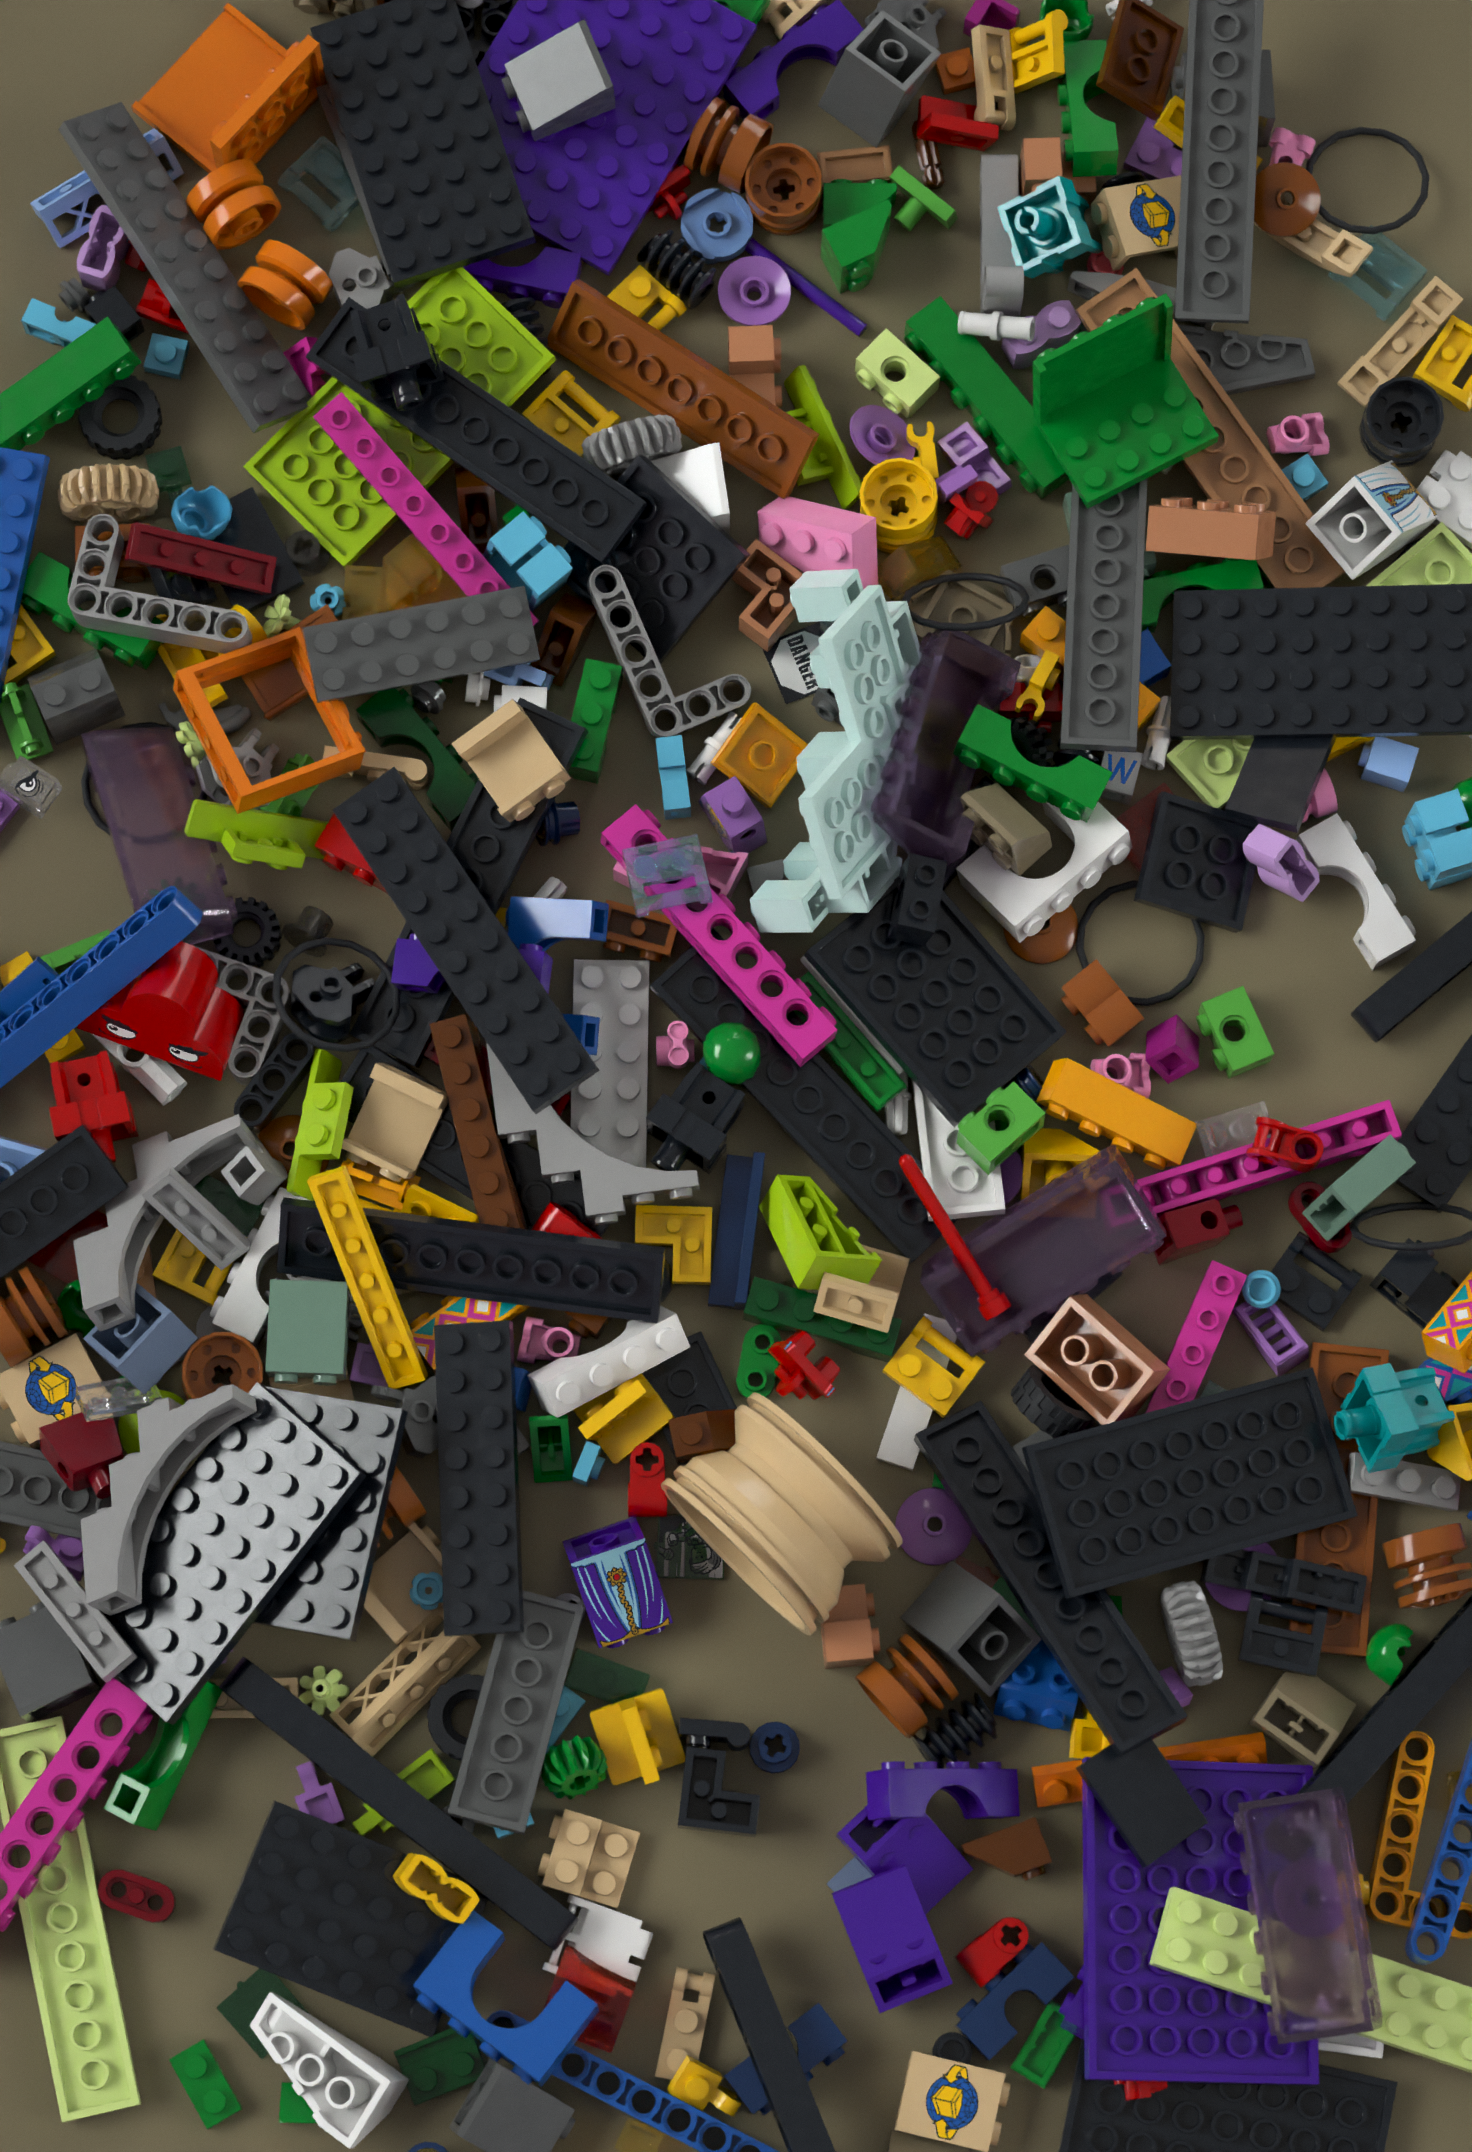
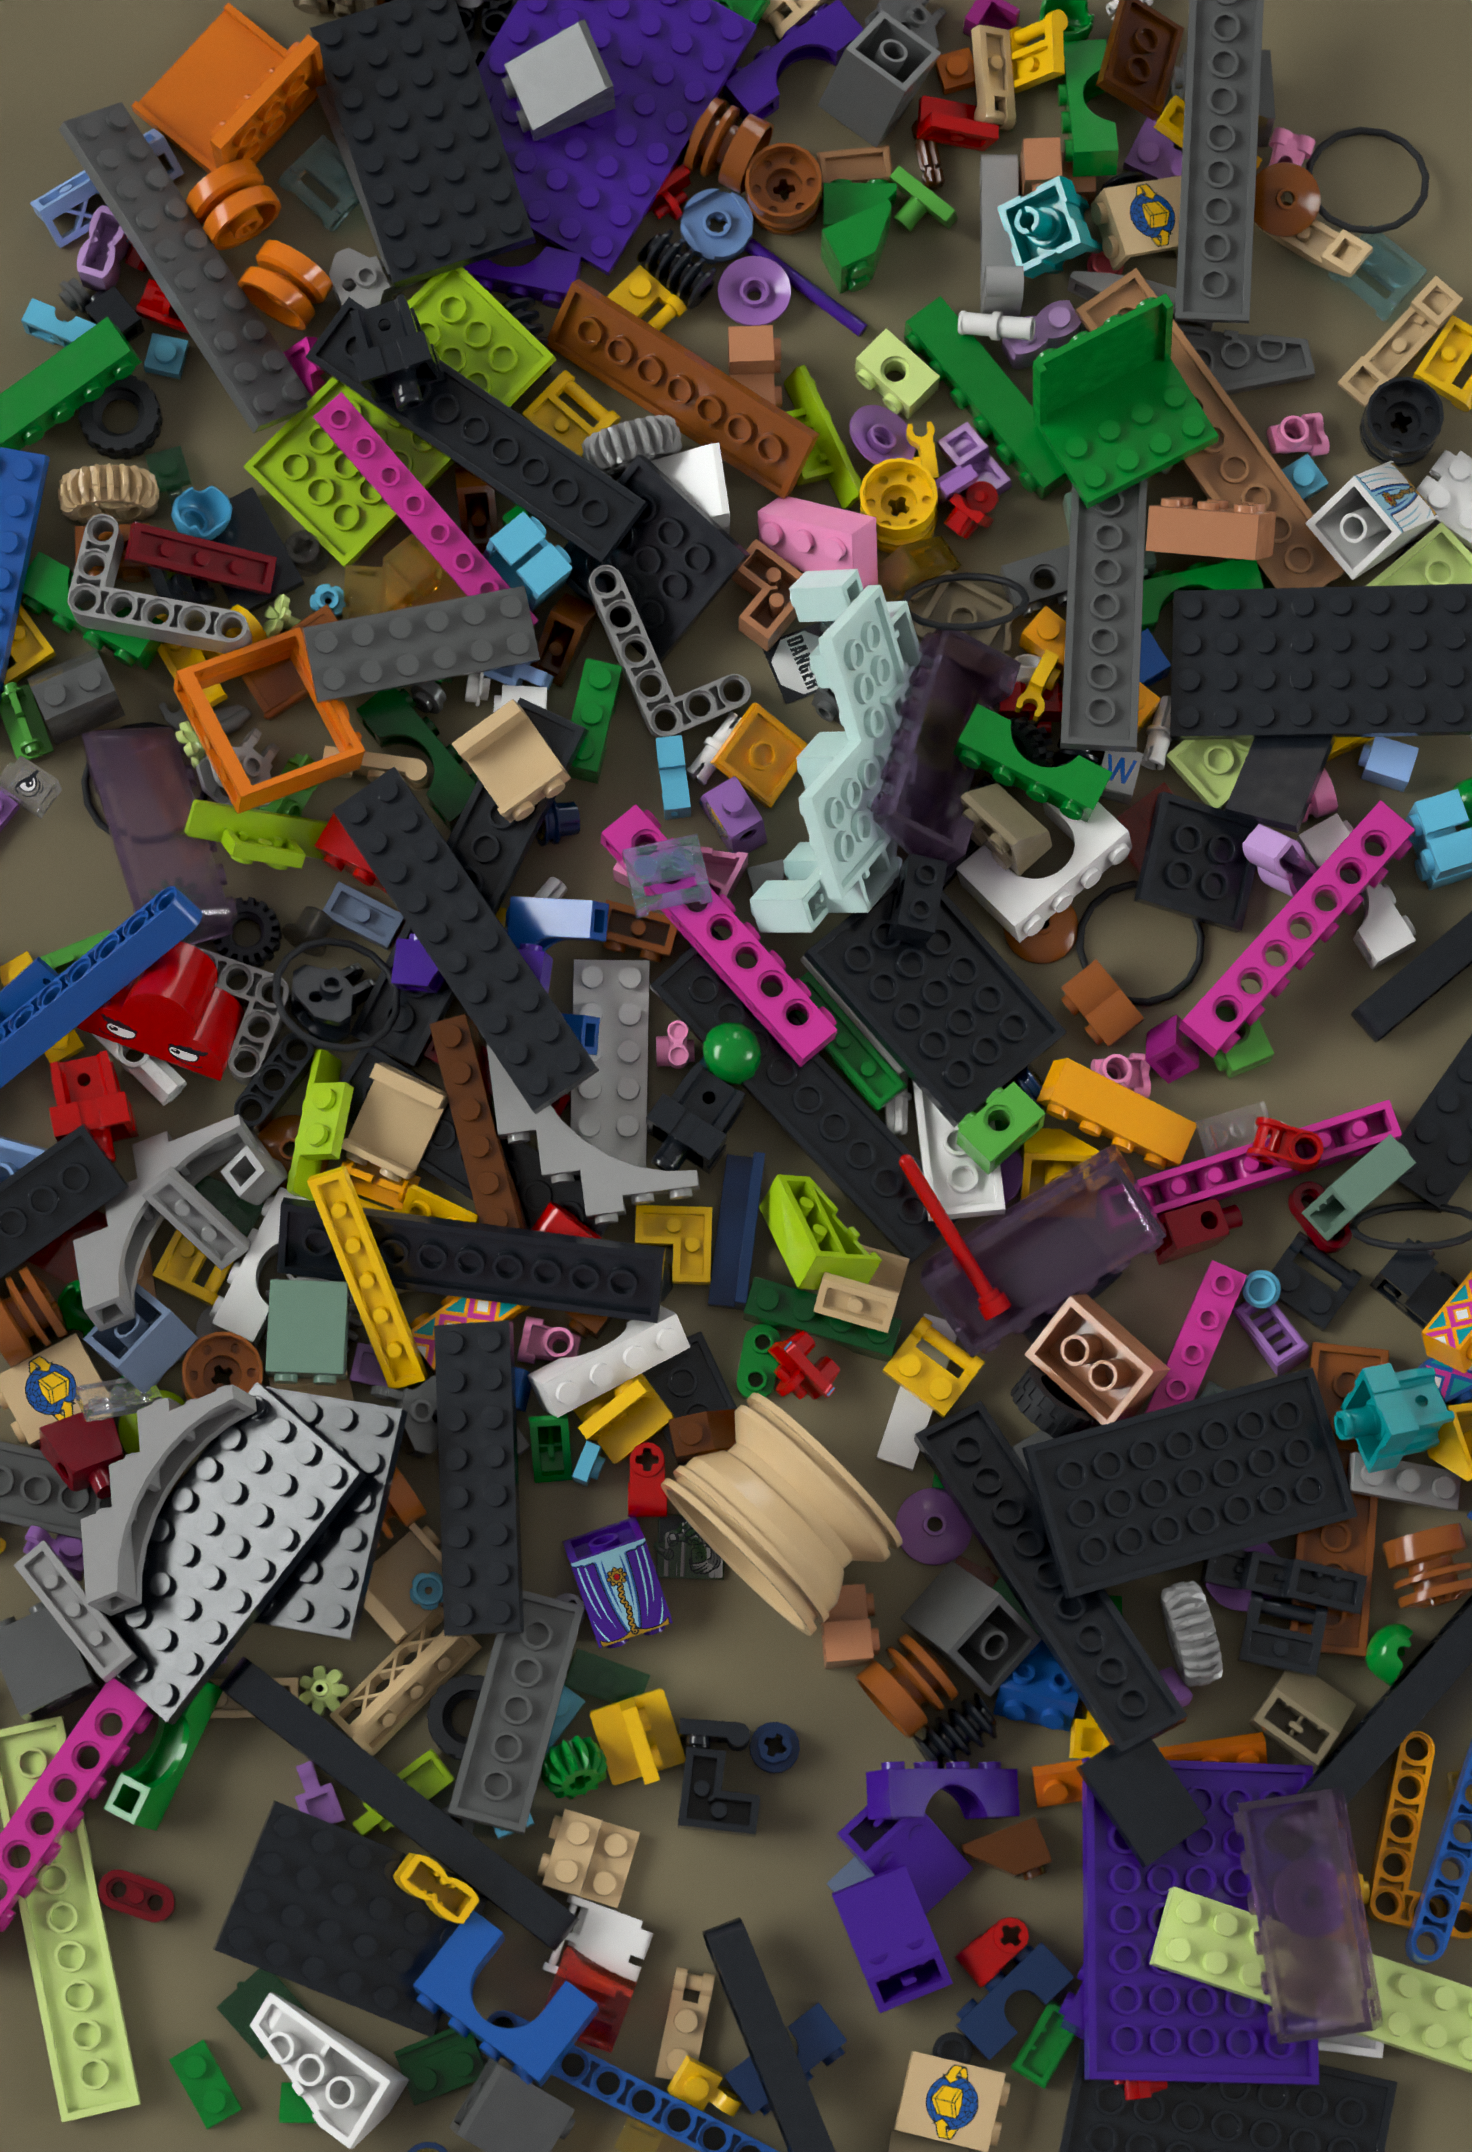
(363, 916): none -> sand blue plate
(1379, 826): none -> dark pink brick

